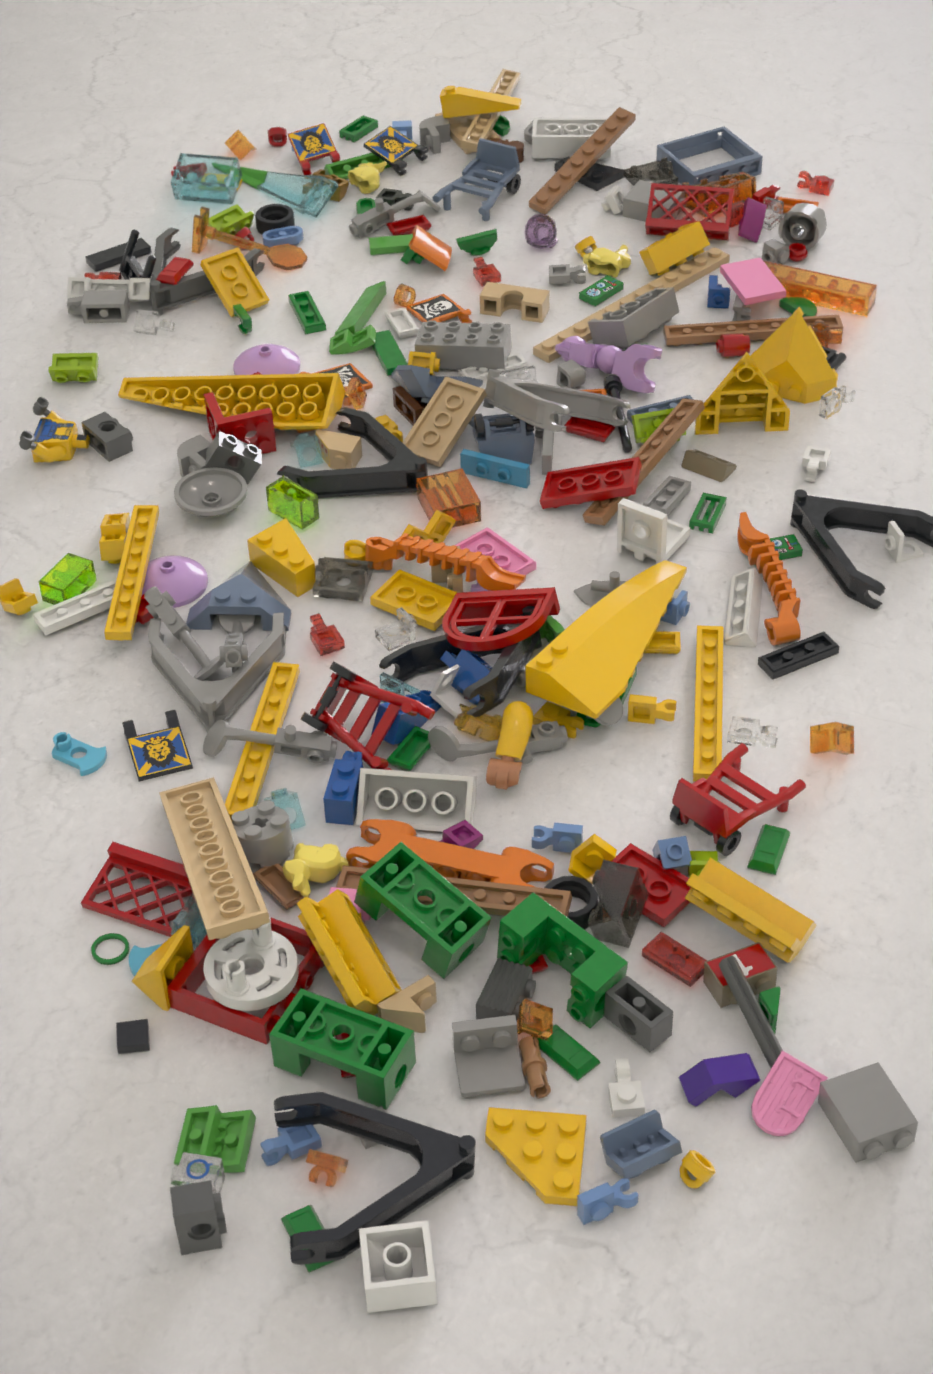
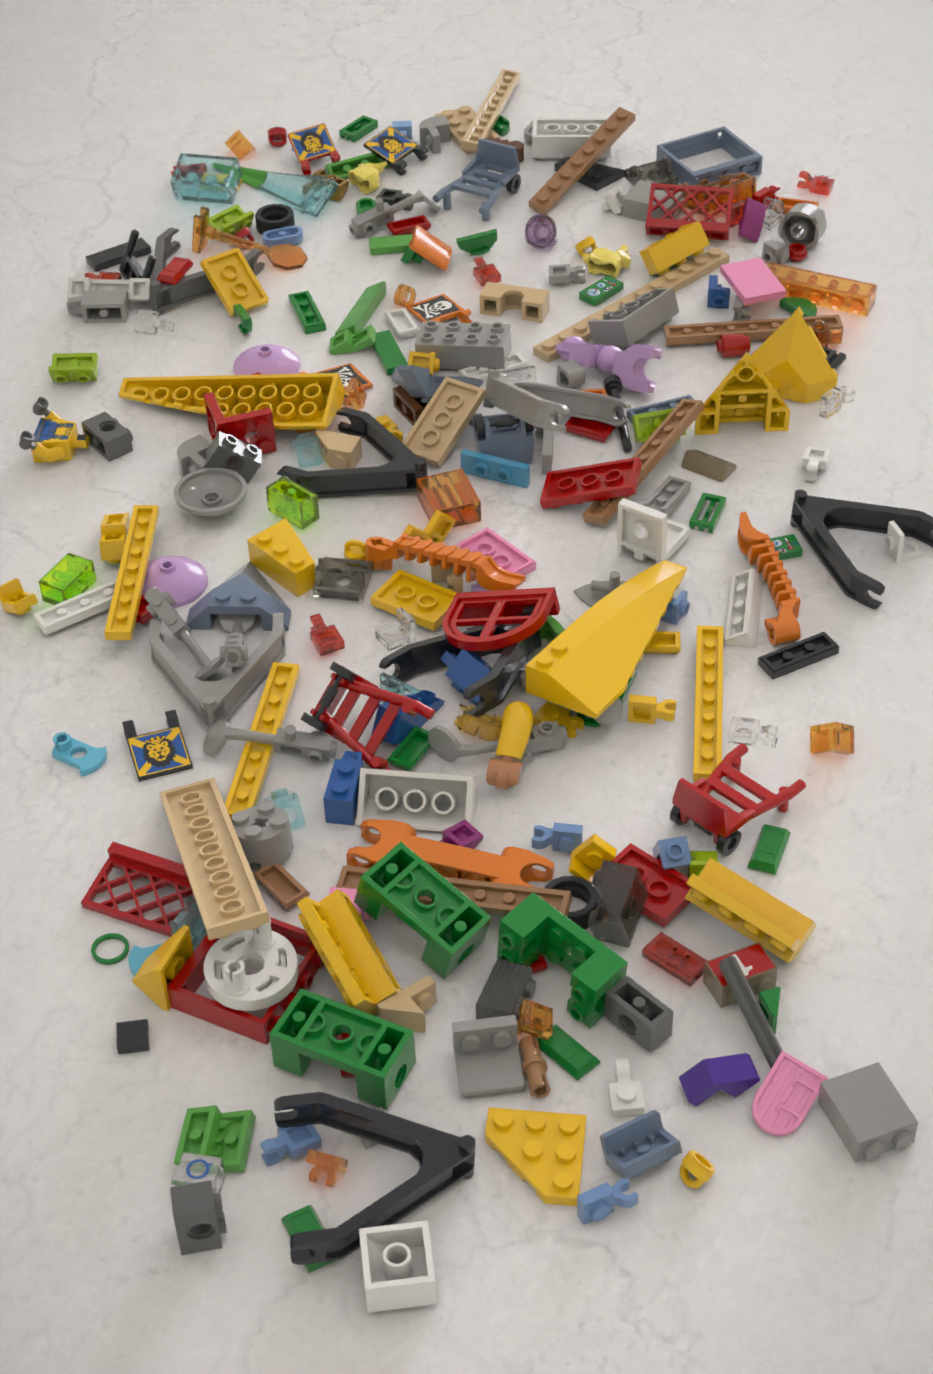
(313, 864): light yellow animal -> none
(446, 695): white bracket -> none
(467, 101): yellow wedge -> none

